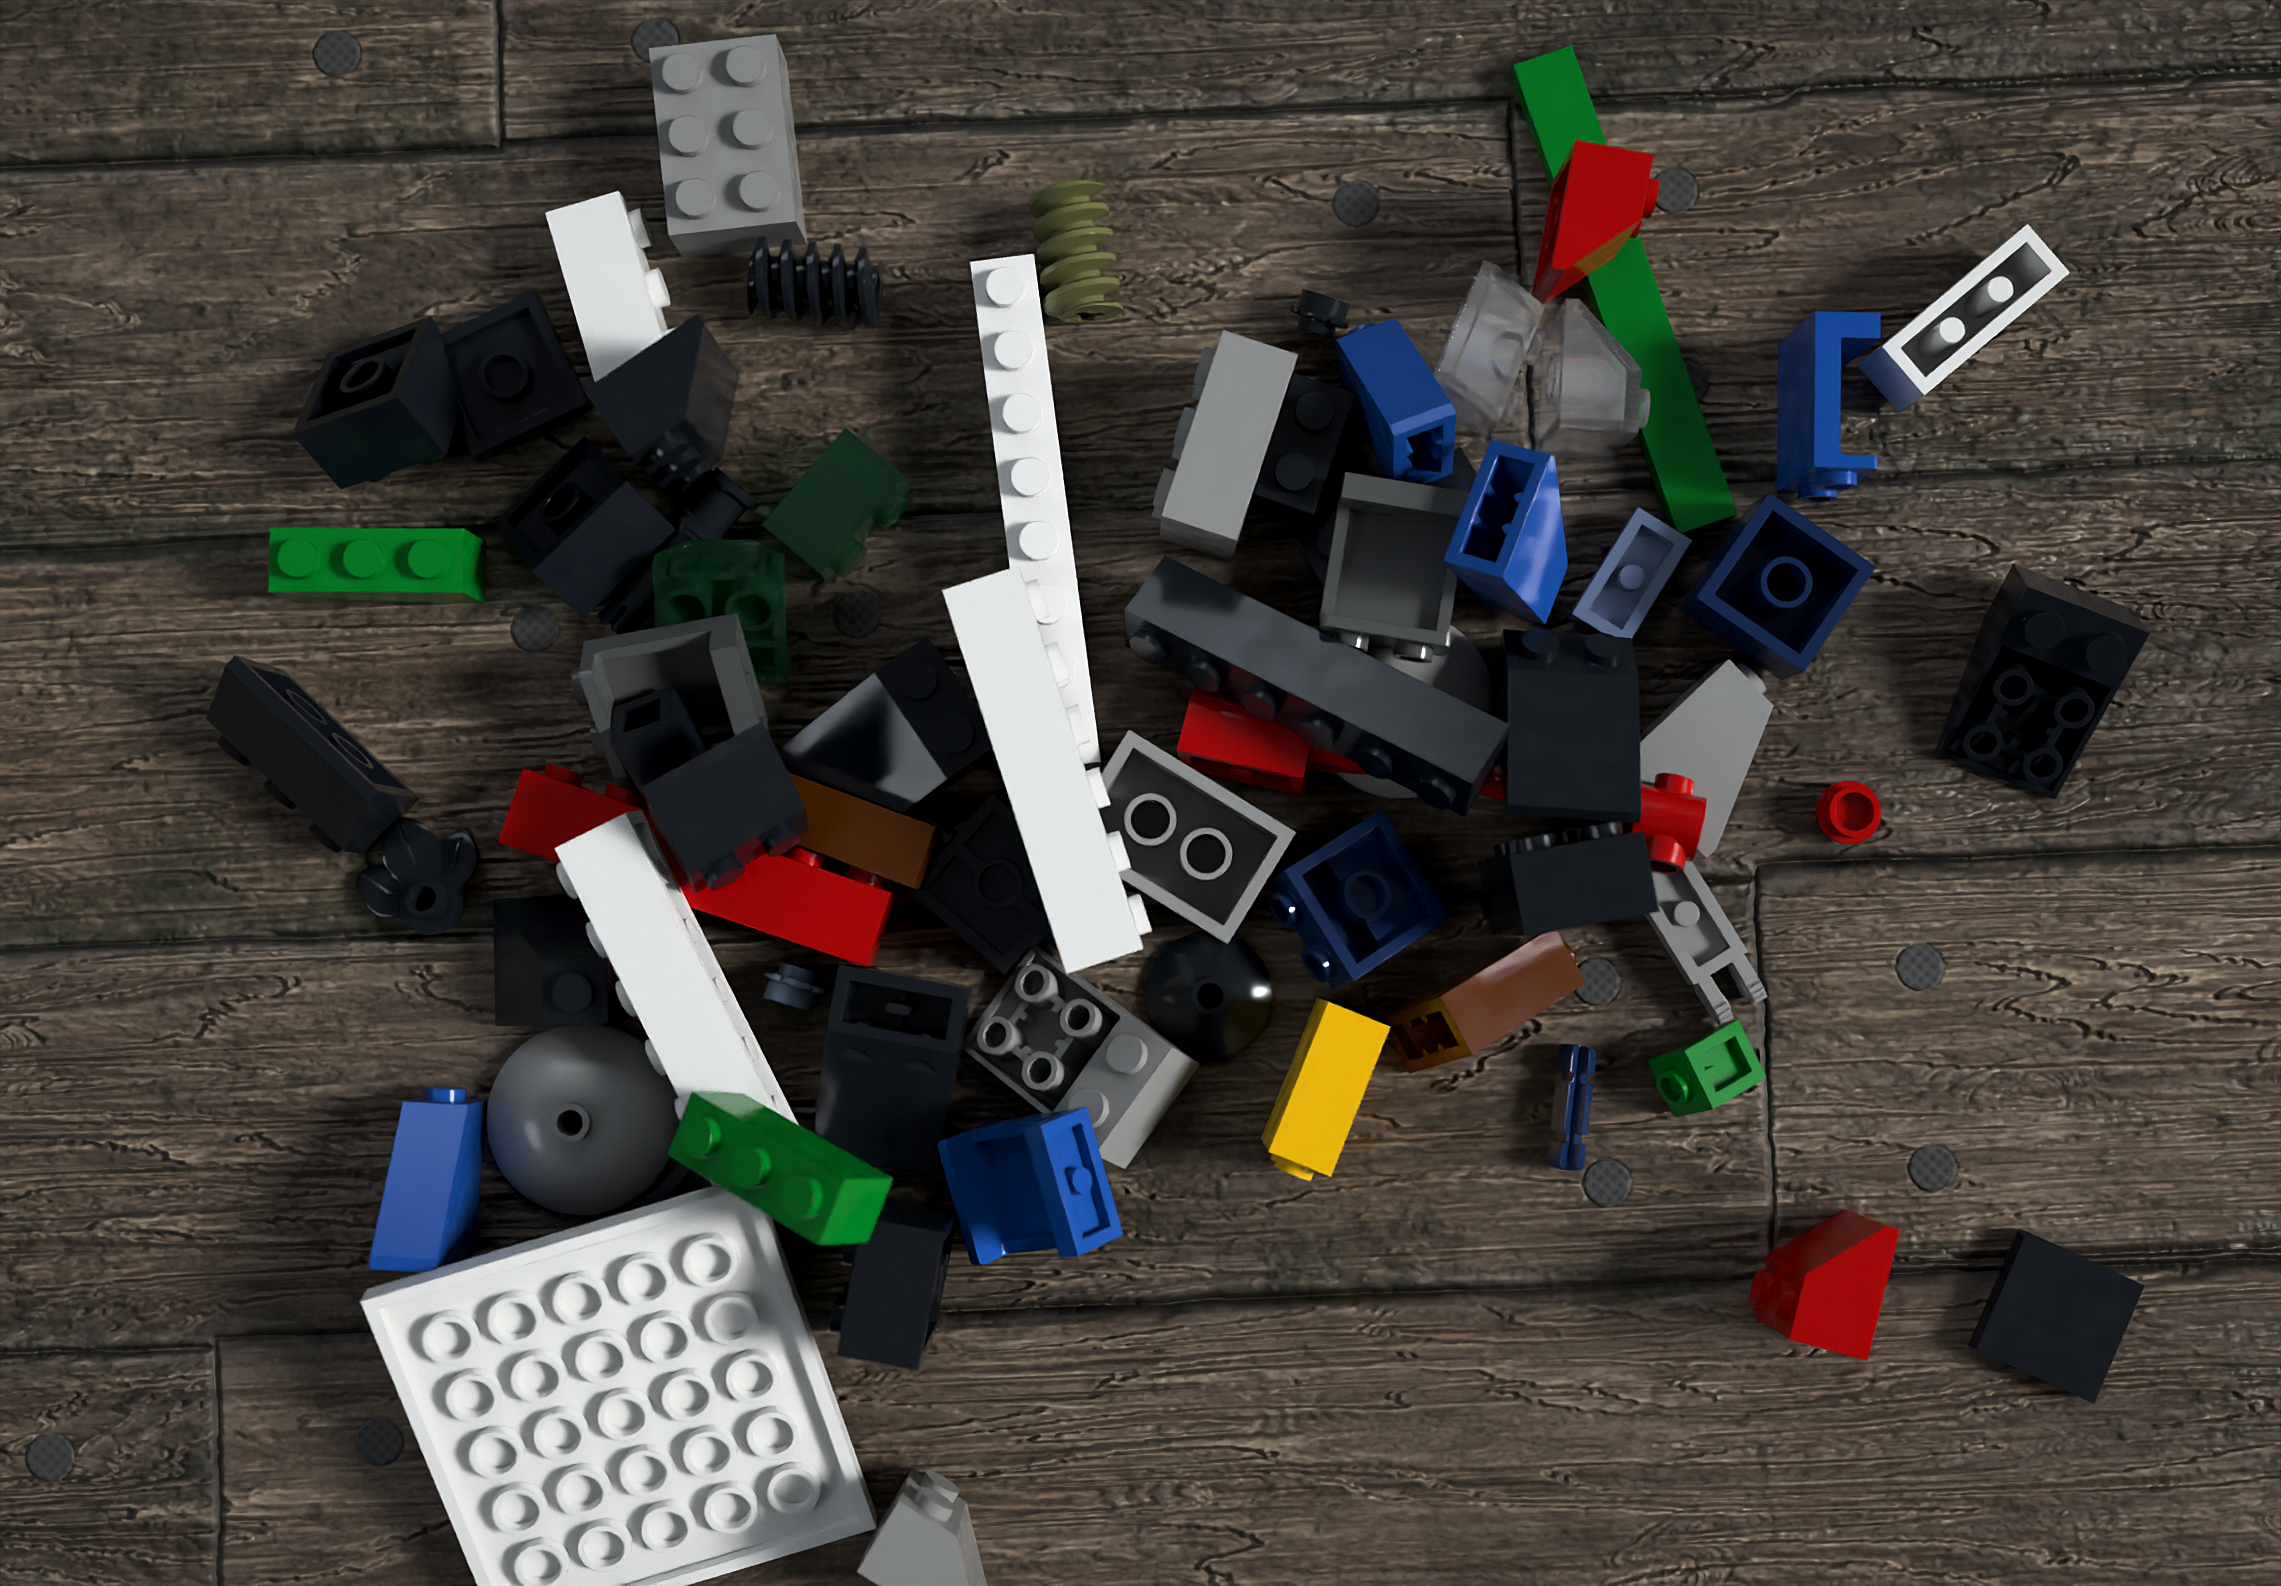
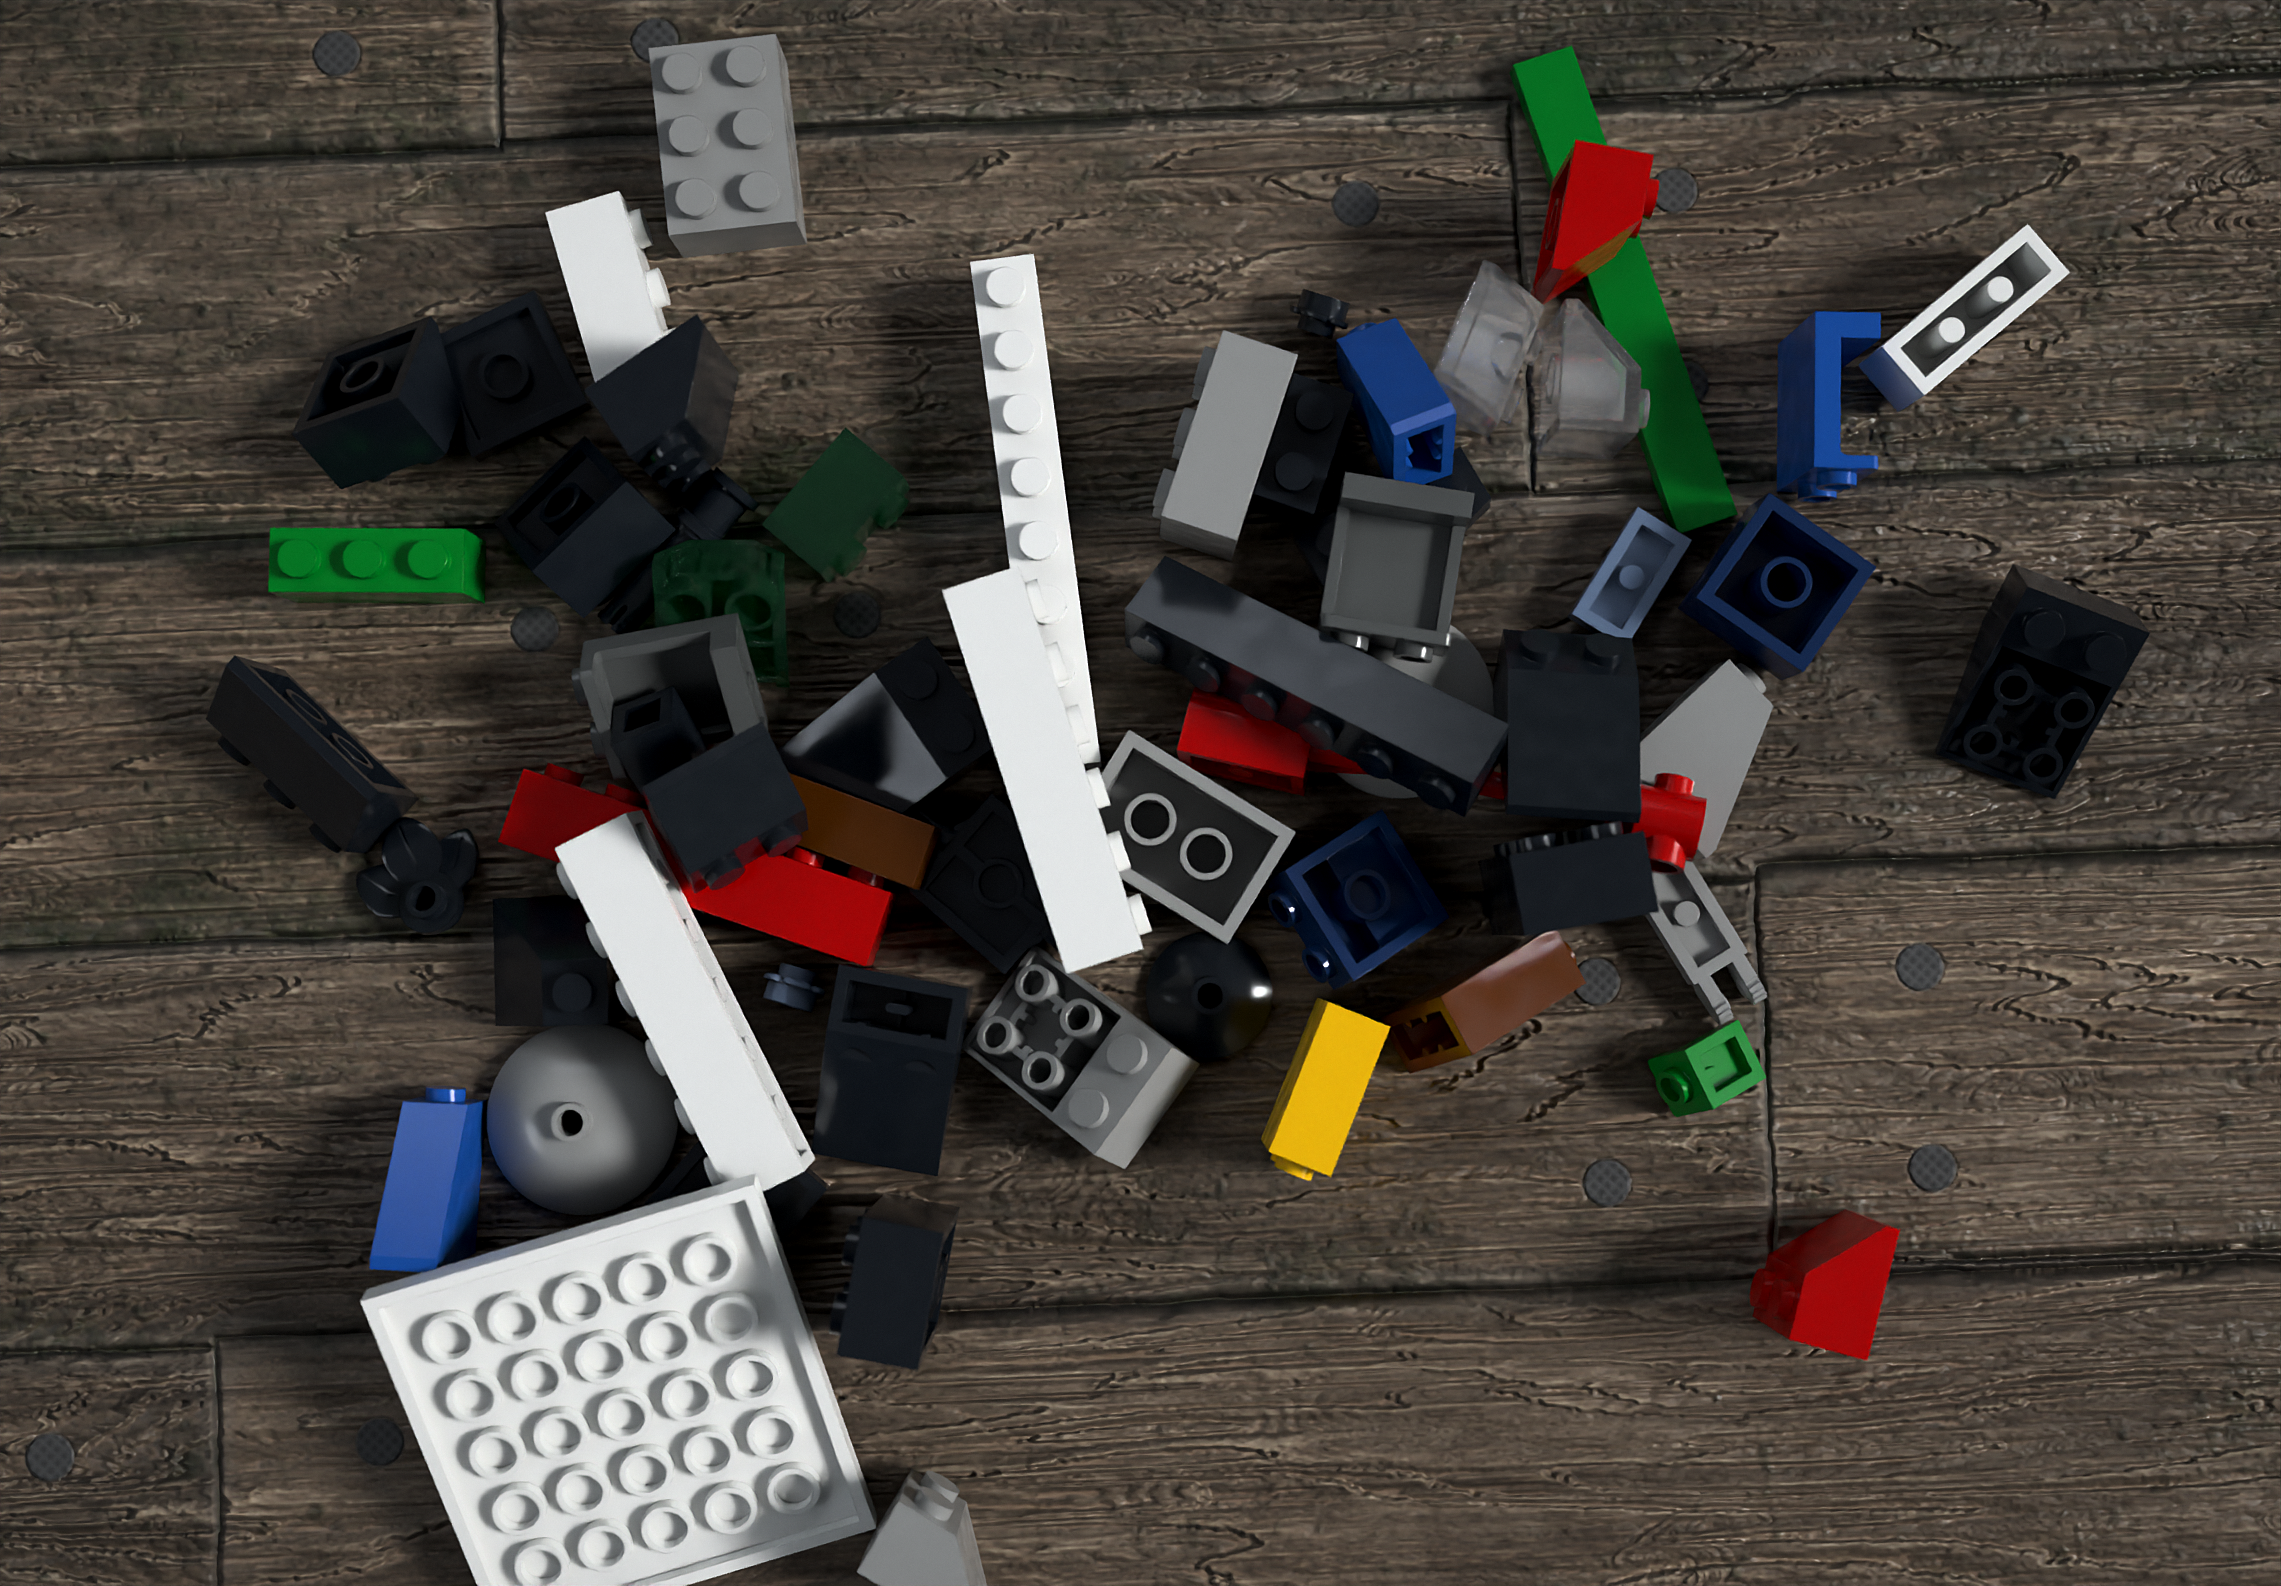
(780, 1168): green brick -> none
(814, 284): black piece -> none
(1030, 1186): blue panel -> none
(1071, 253): olive piece -> none
(1512, 533): blue slope -> none
(1571, 1107): dark blue axle -> none
(1848, 812): red plate -> none
(2056, 1315): black tile -> none

